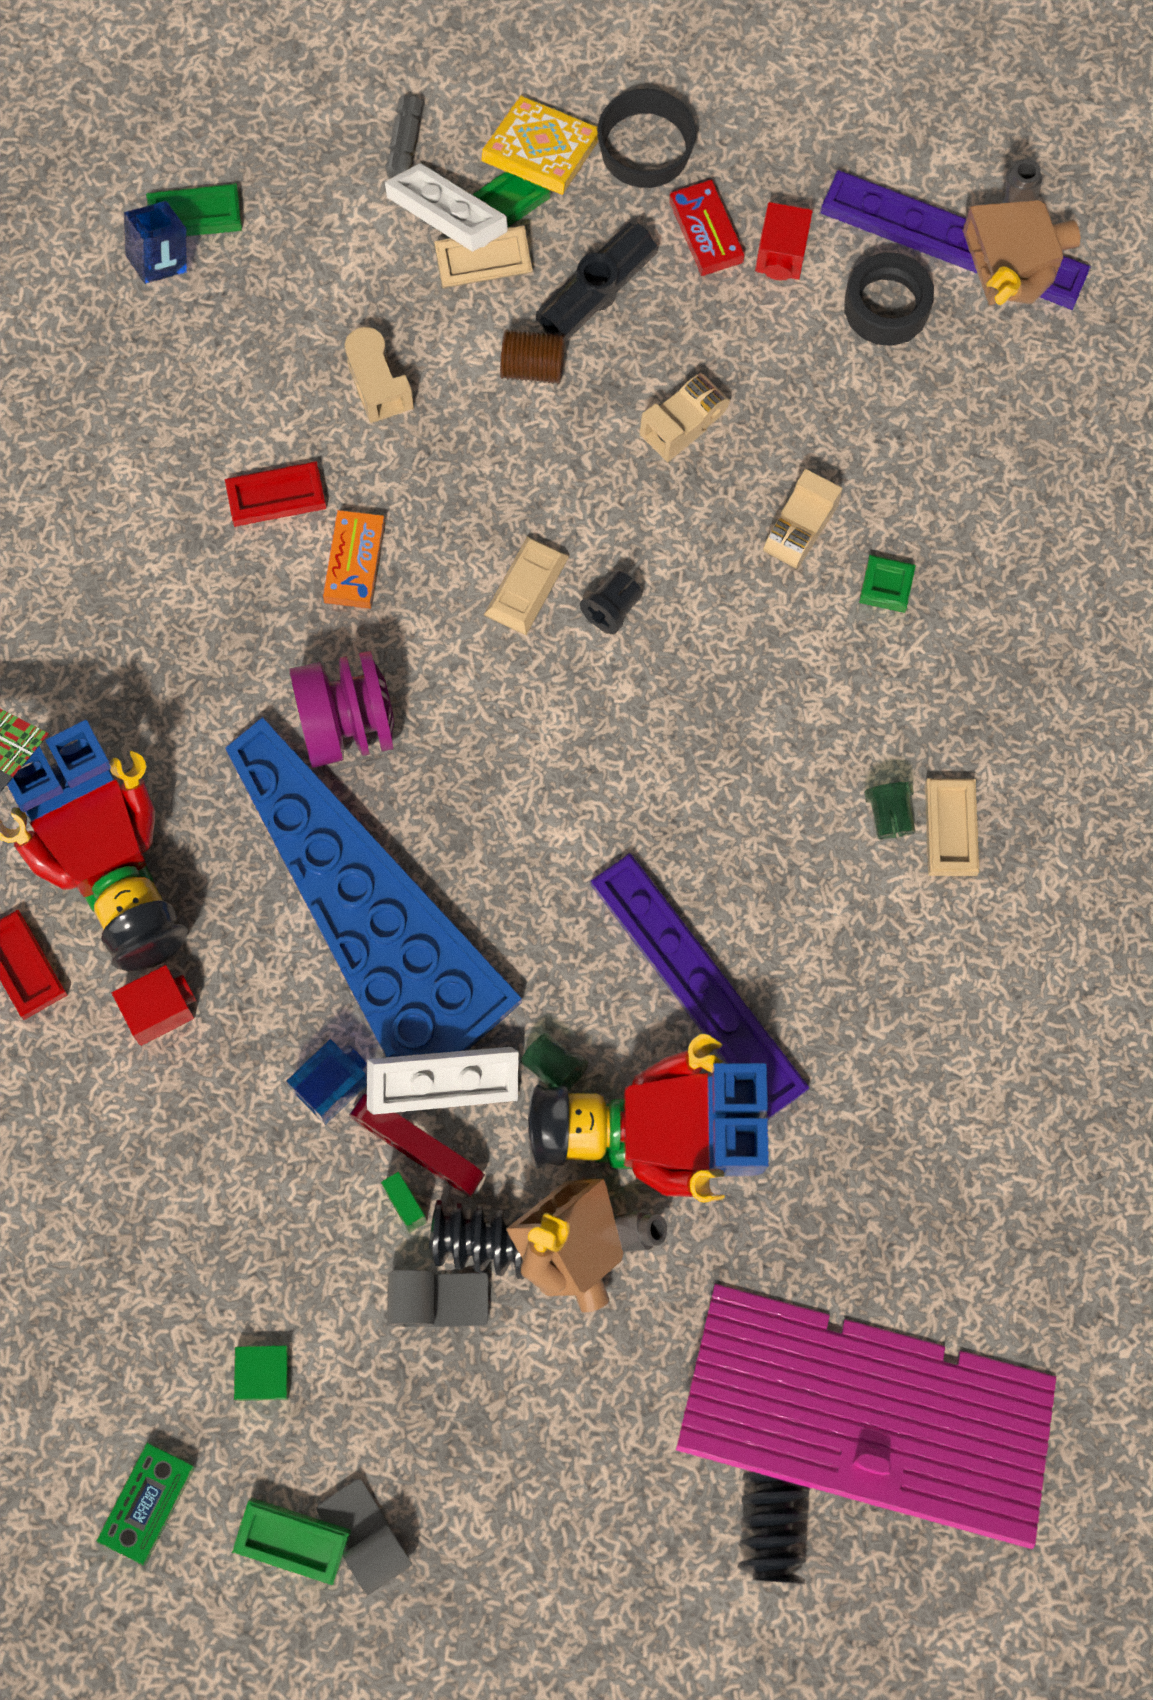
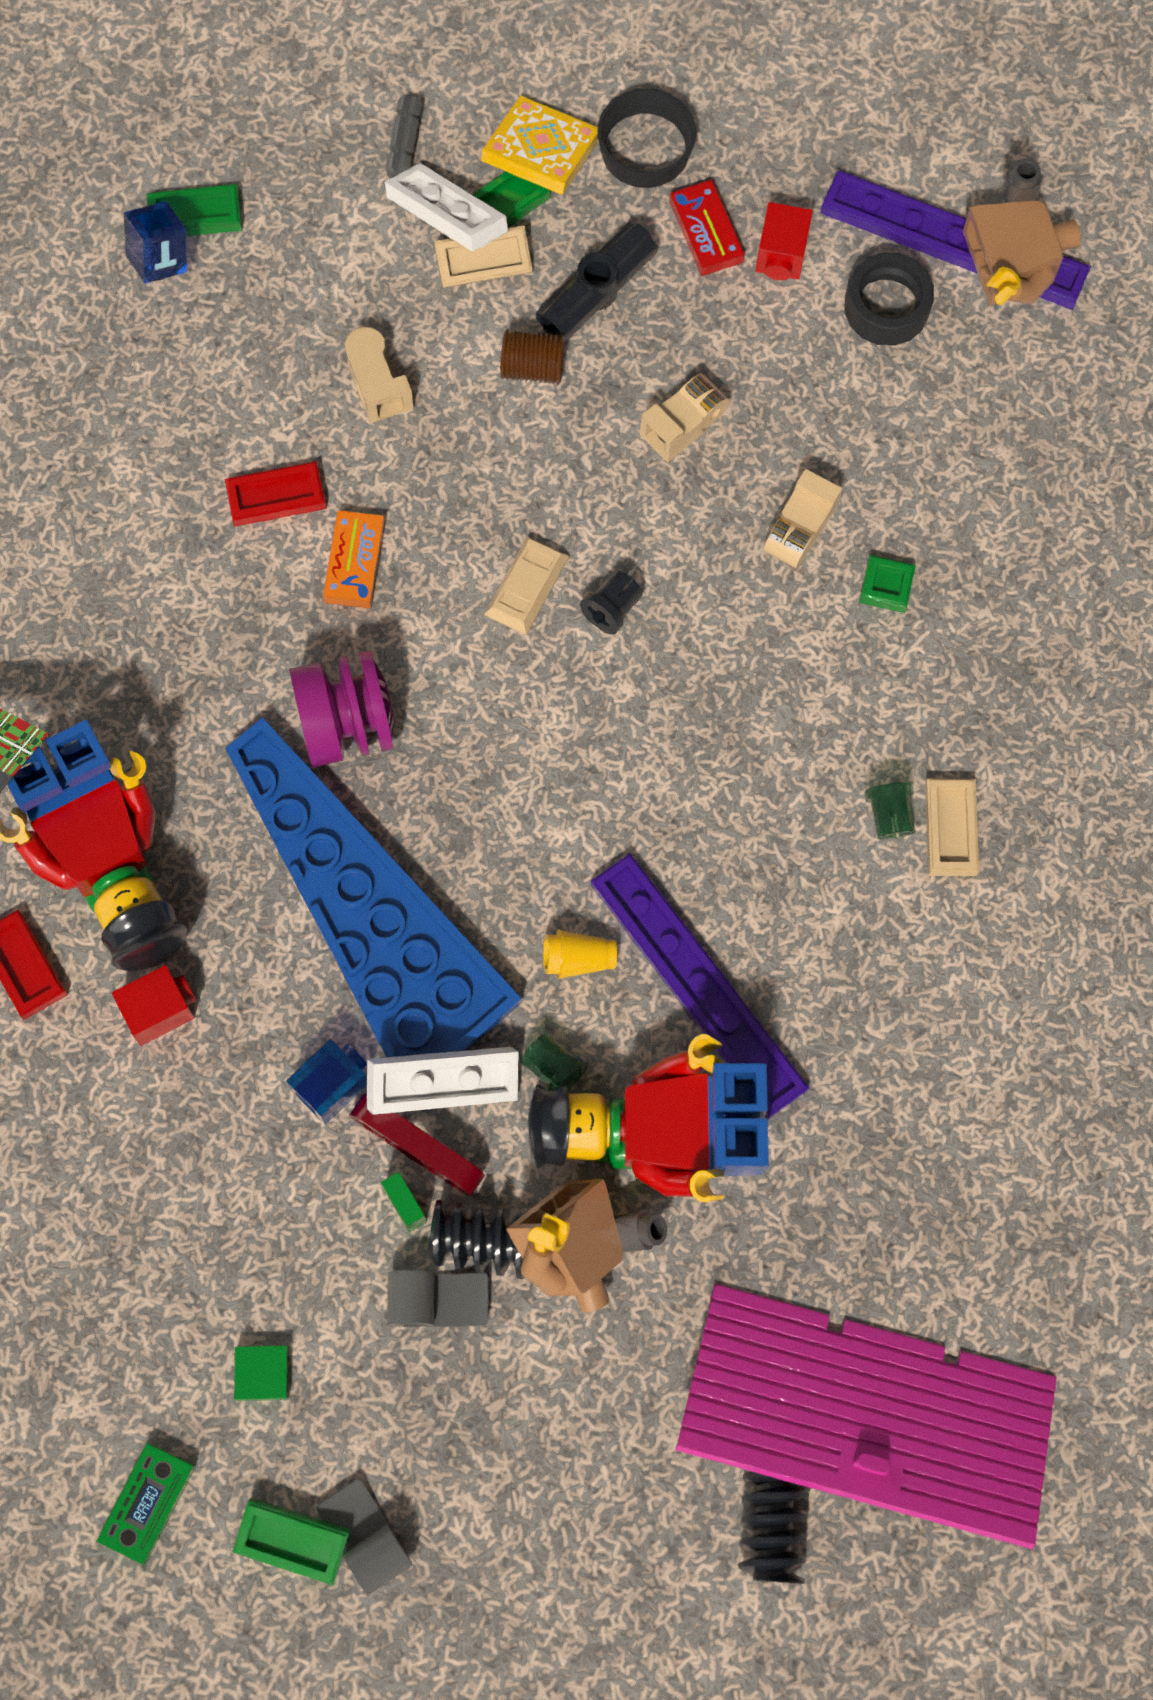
(577, 954): none -> yellow cone

